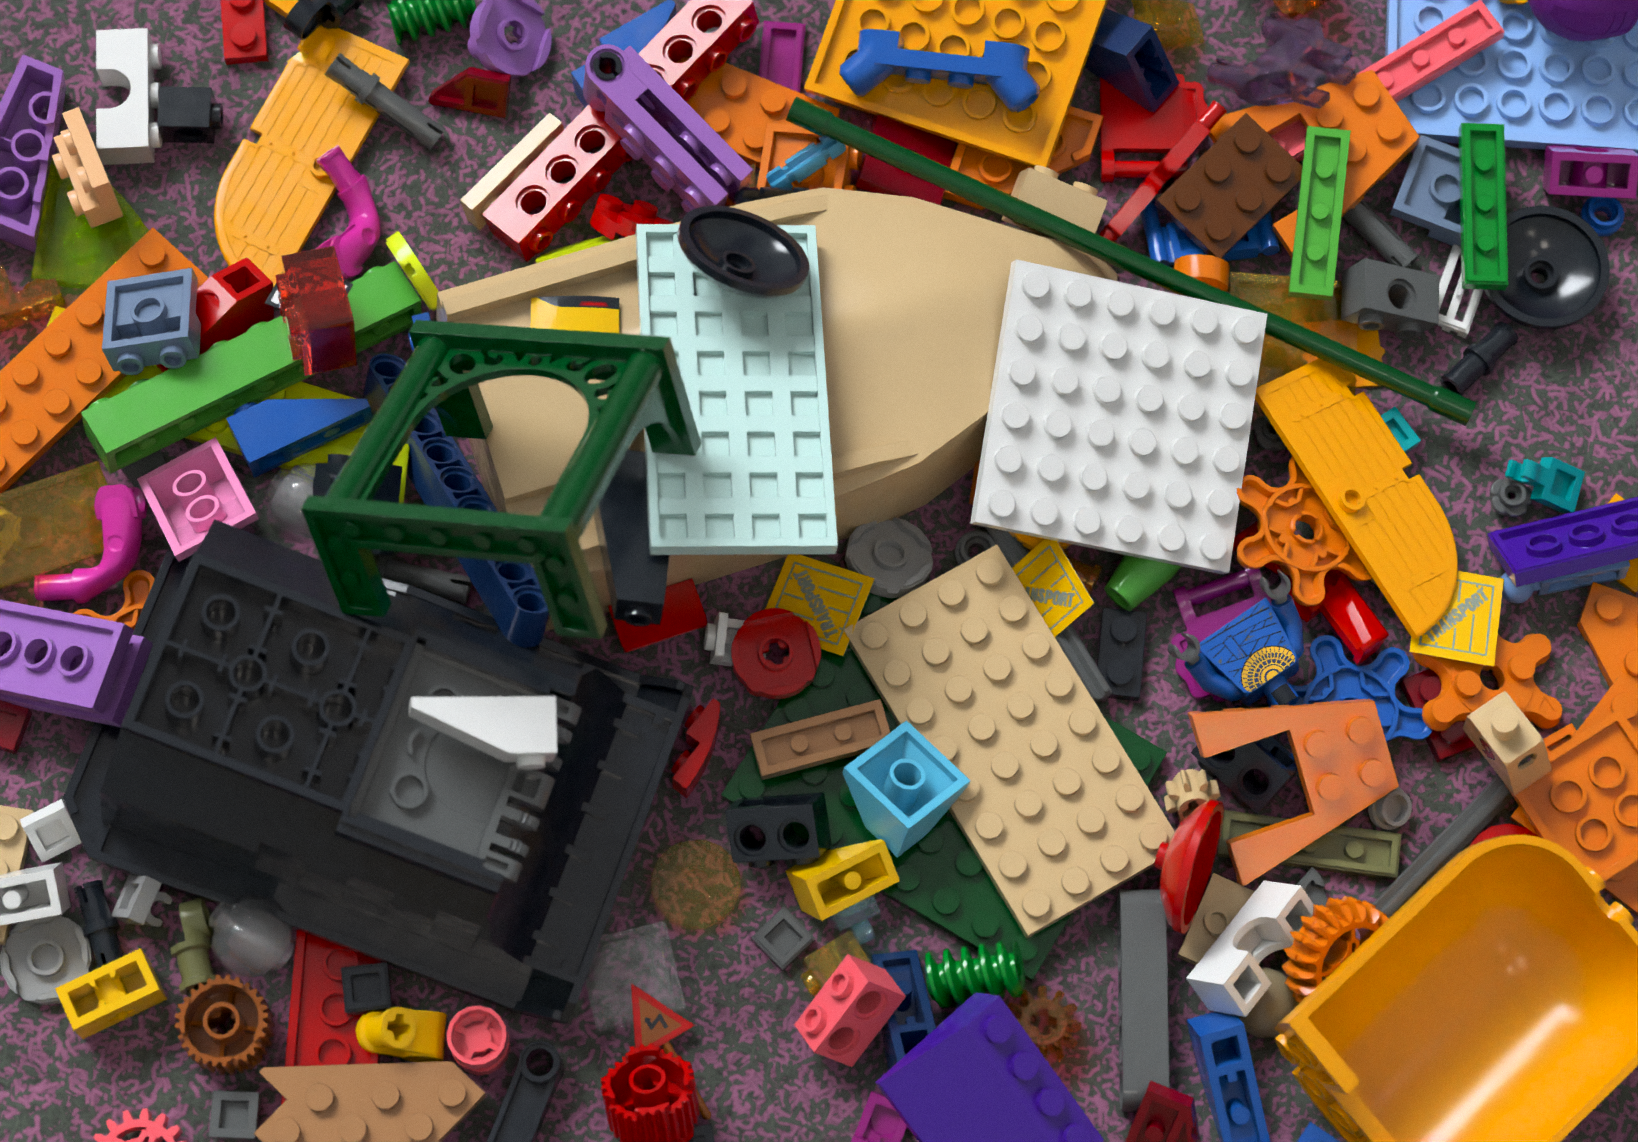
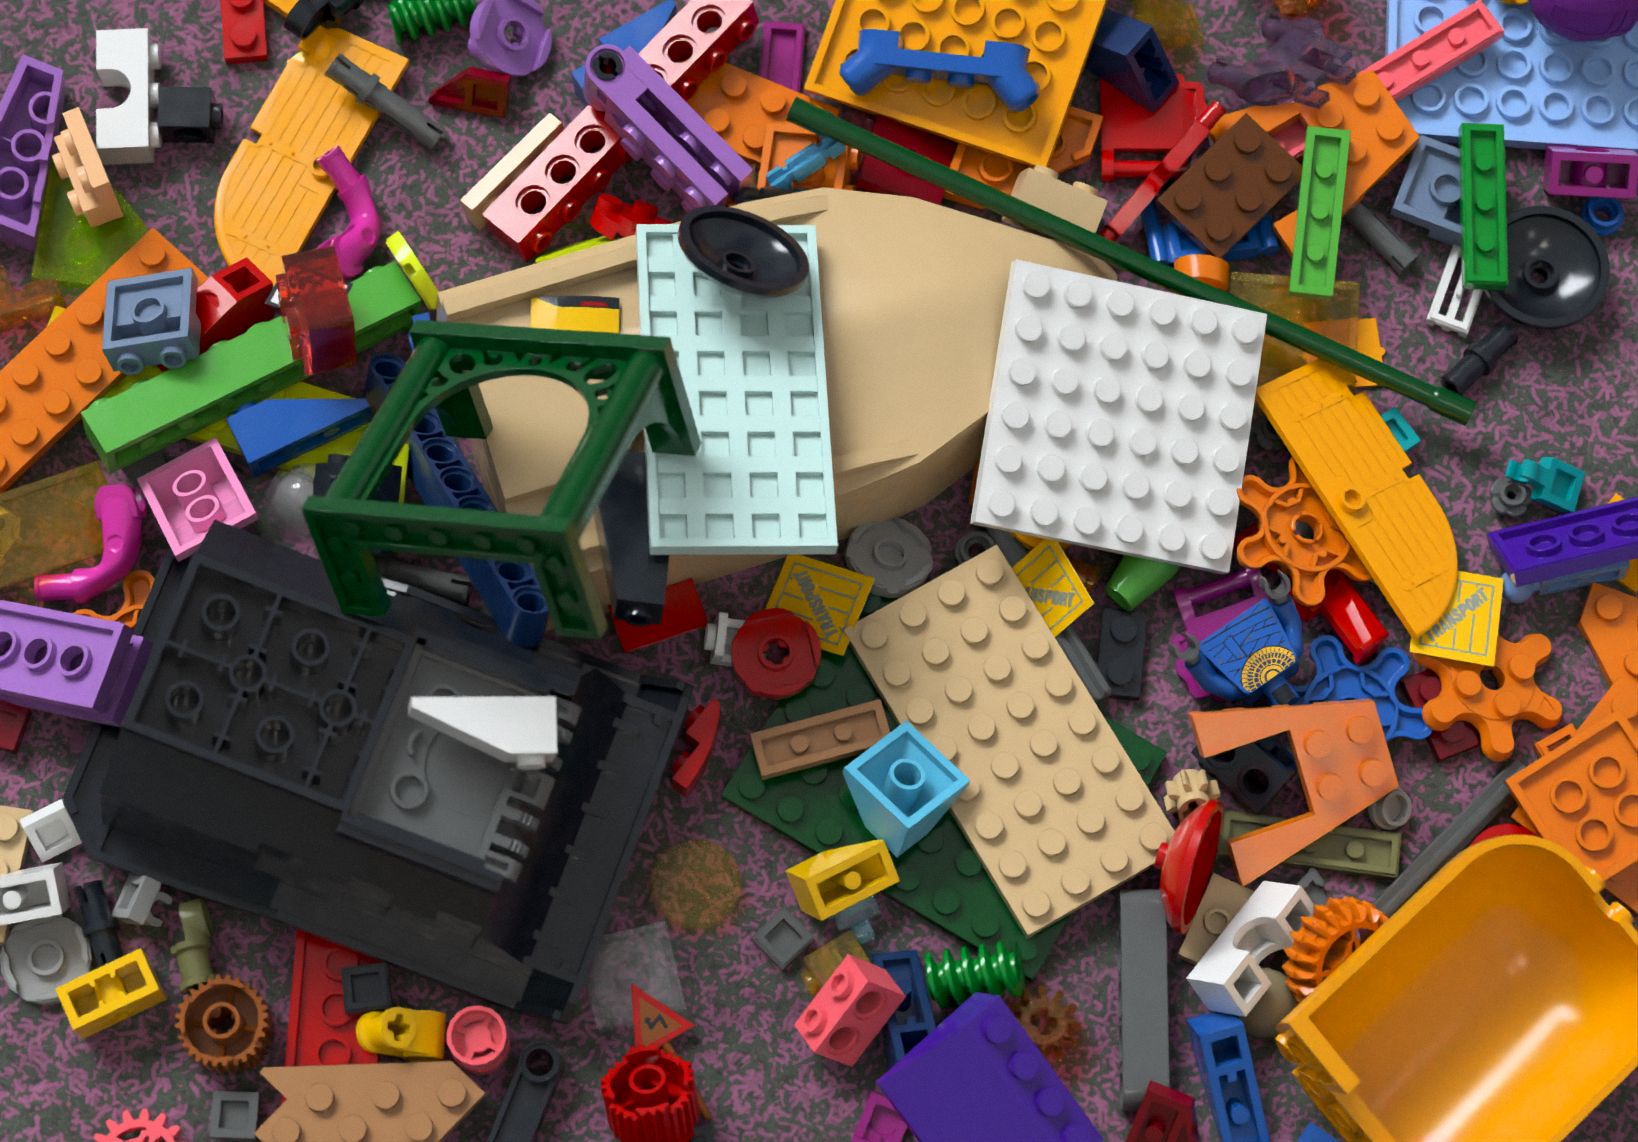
(250, 935): clear plant -> none
(776, 819): black brick -> none
(1390, 298): dark grey brick -> none
(1505, 739): tan torso -> none

